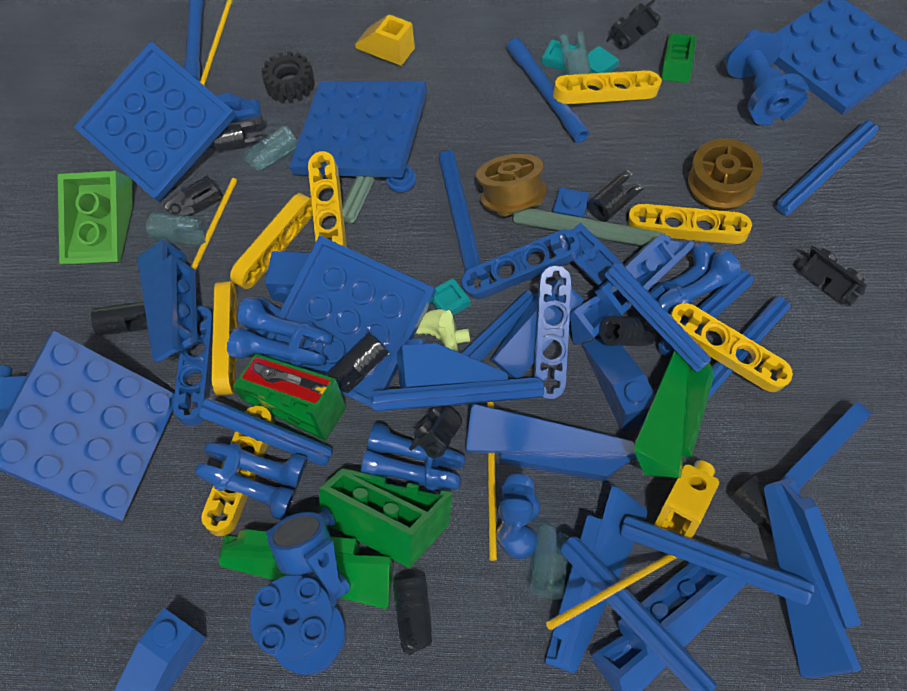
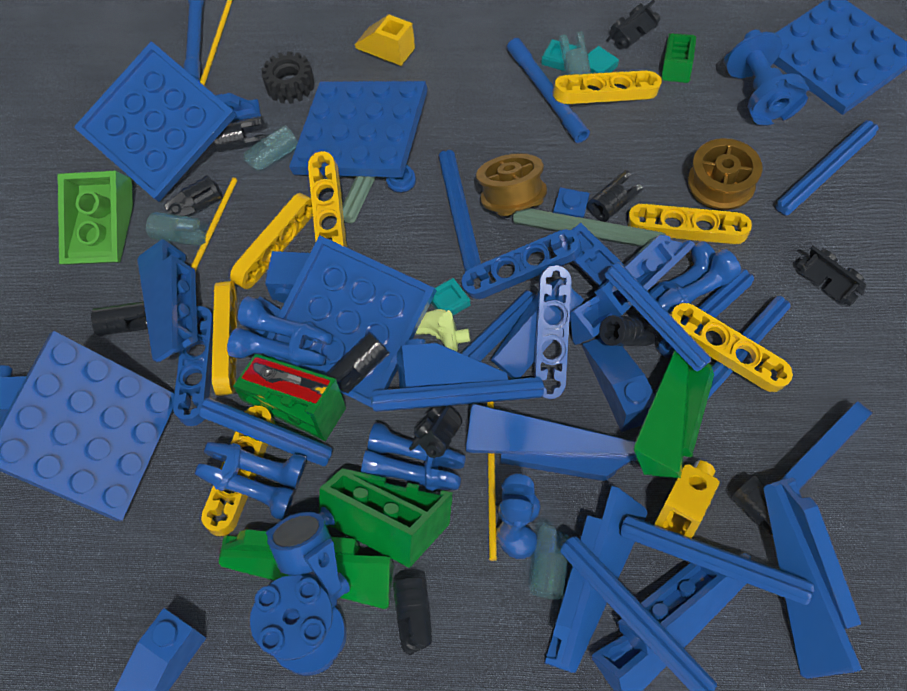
(565, 616): yellow axle -> none

